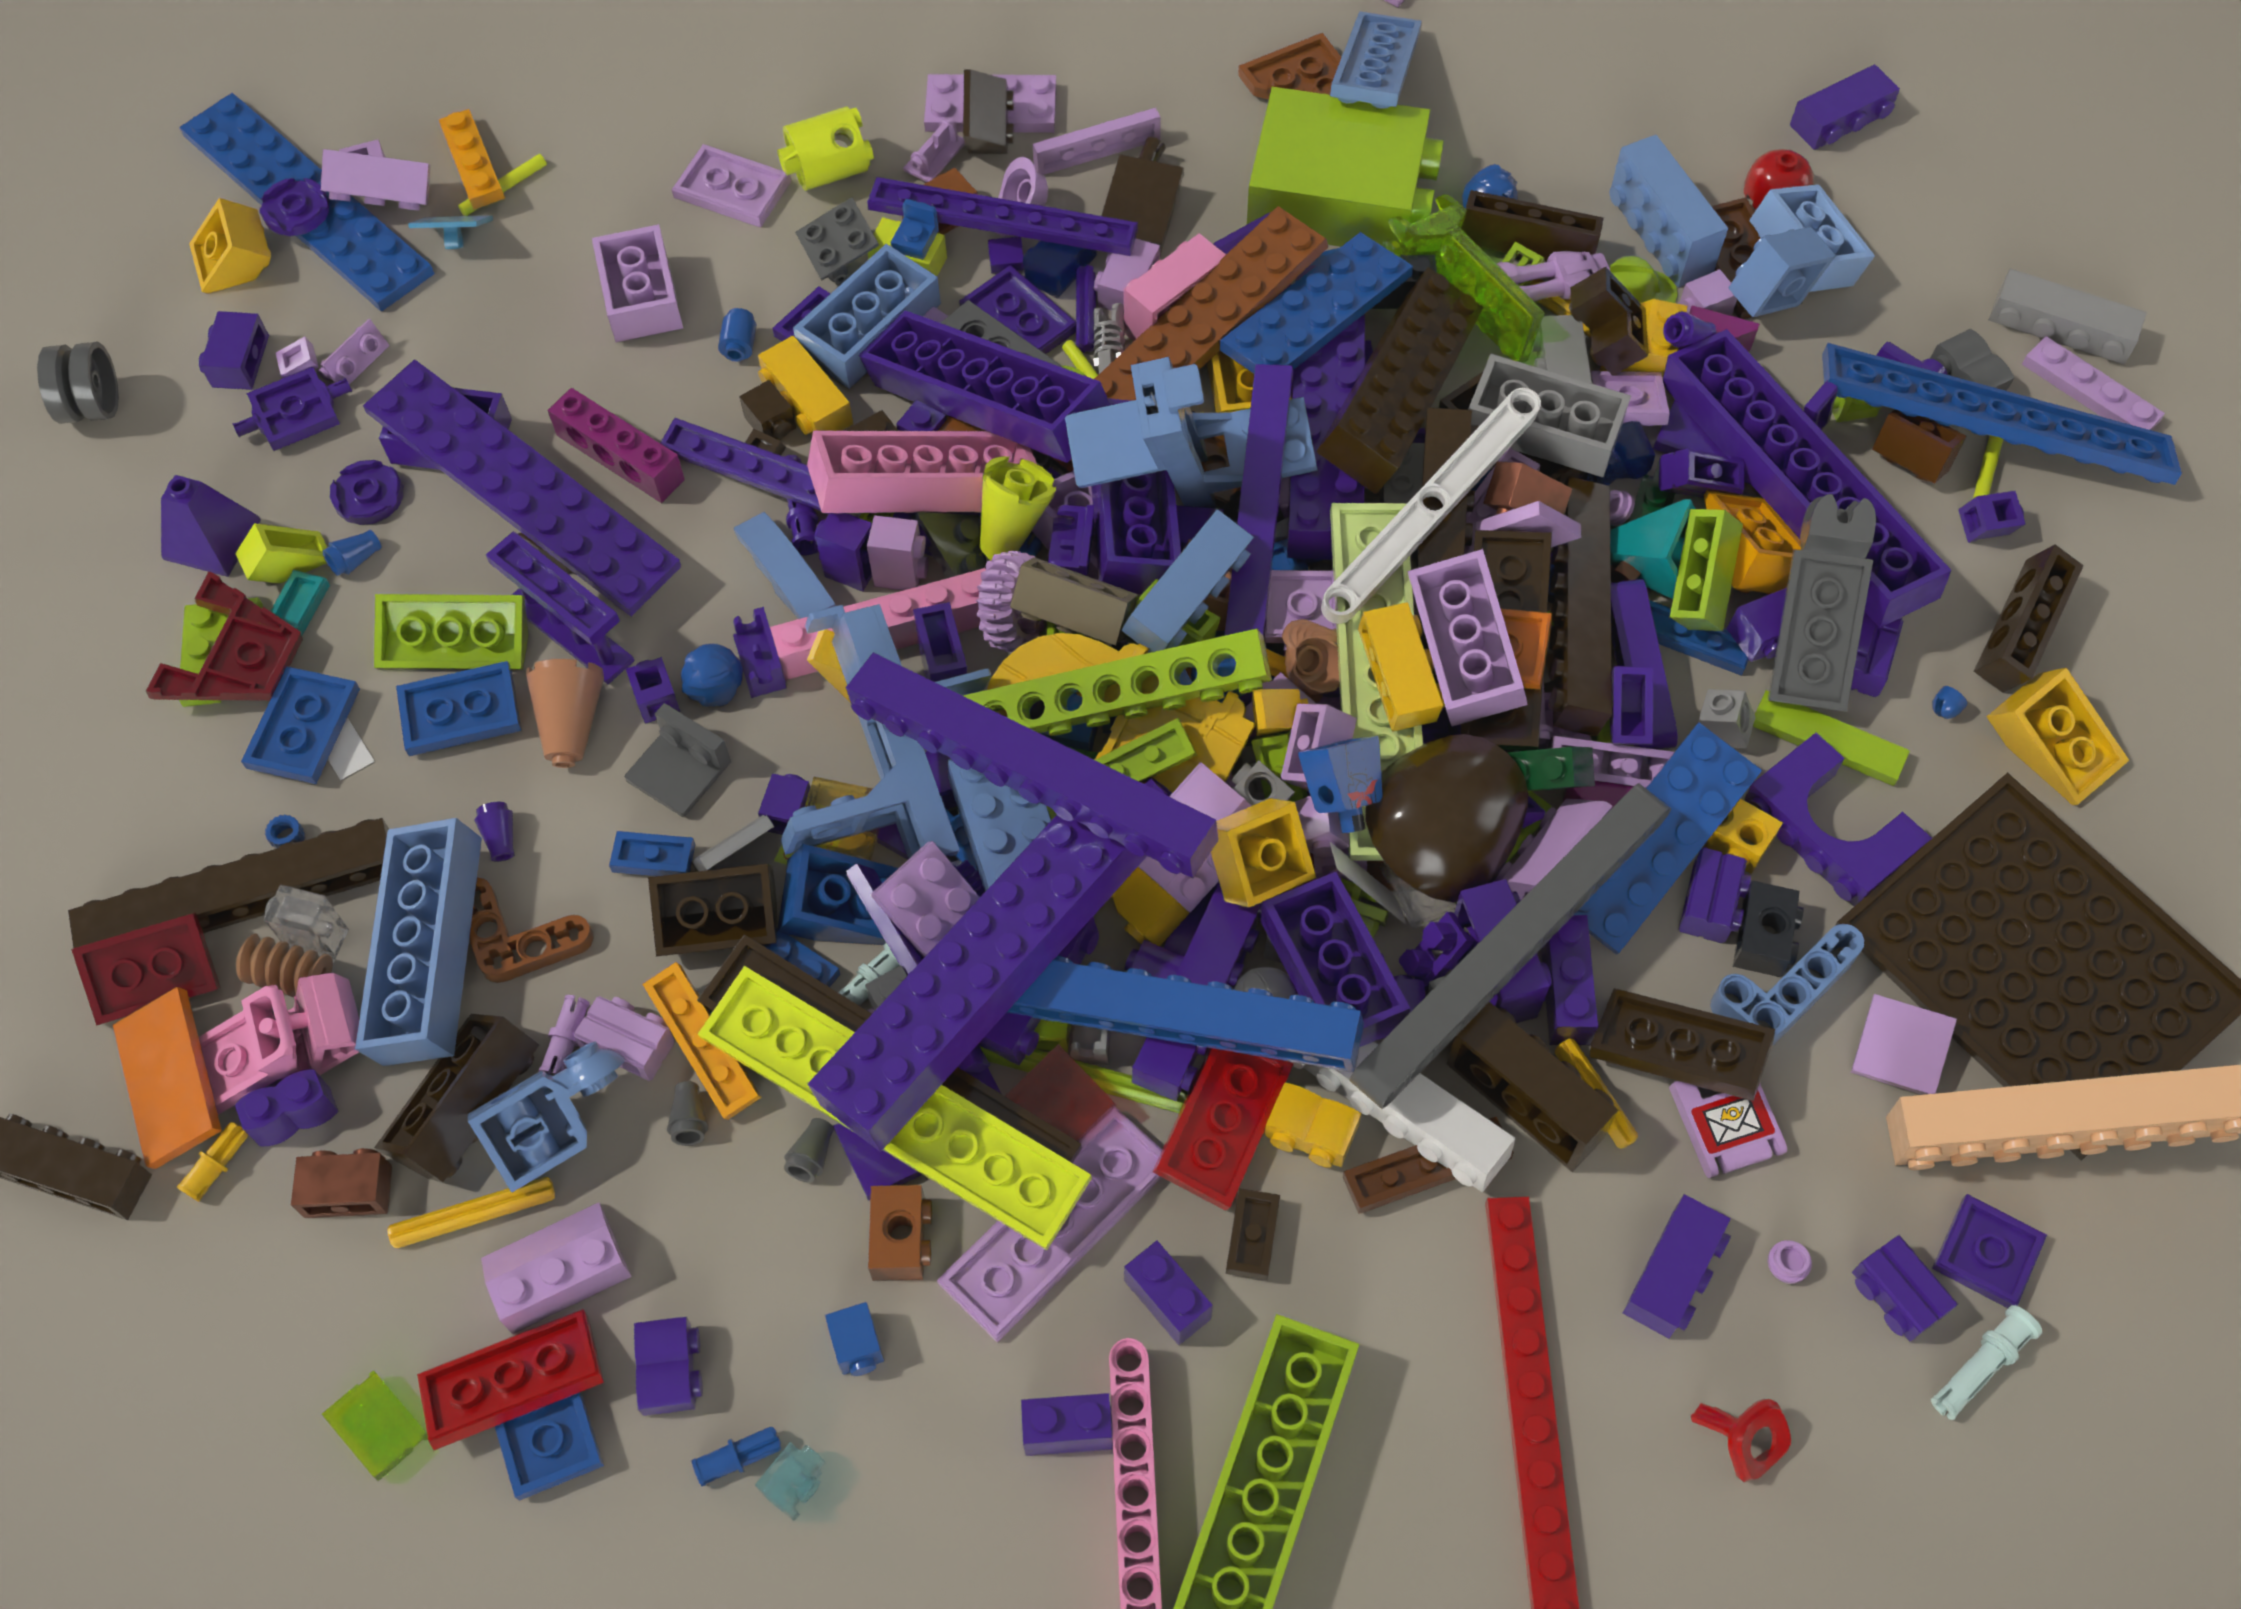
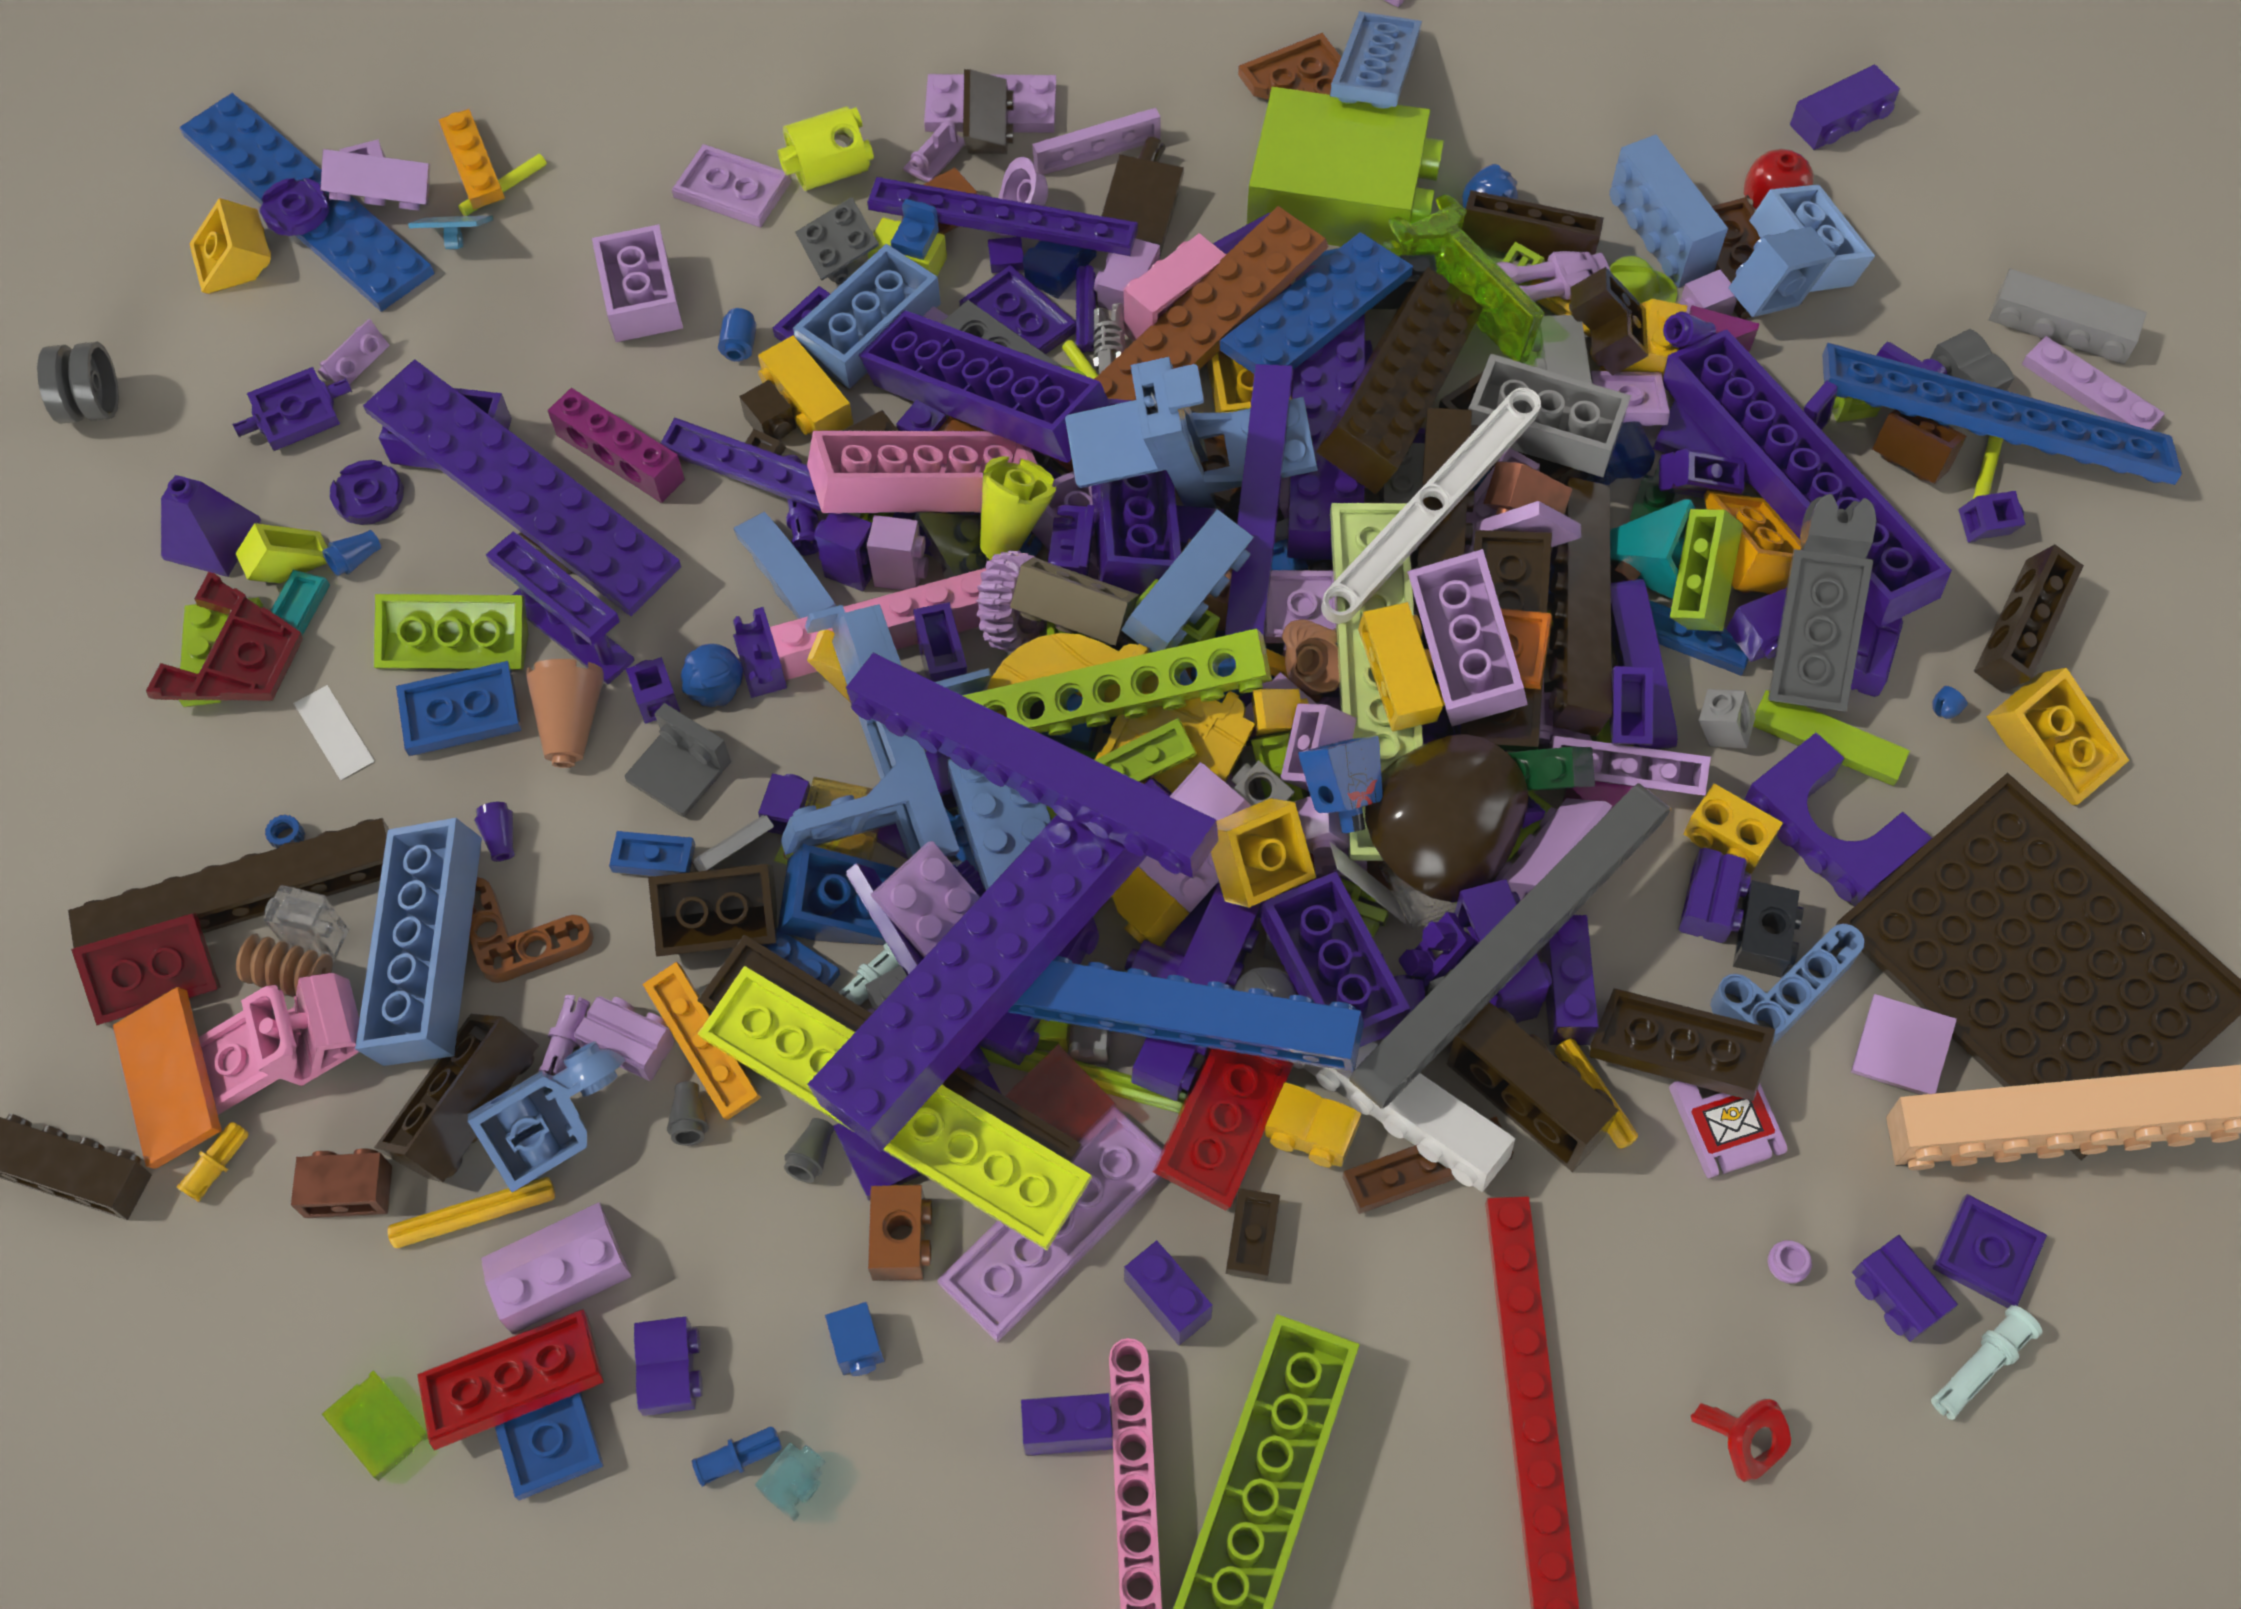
(234, 350): dark purple brick -> none
(278, 1112): dark purple brick -> none
(296, 357): lavender plate -> none
(300, 725): blue plate -> none
(1621, 506): lavender plate -> none
(1678, 1267): dark purple brick -> none
(1701, 787): blue plate -> none

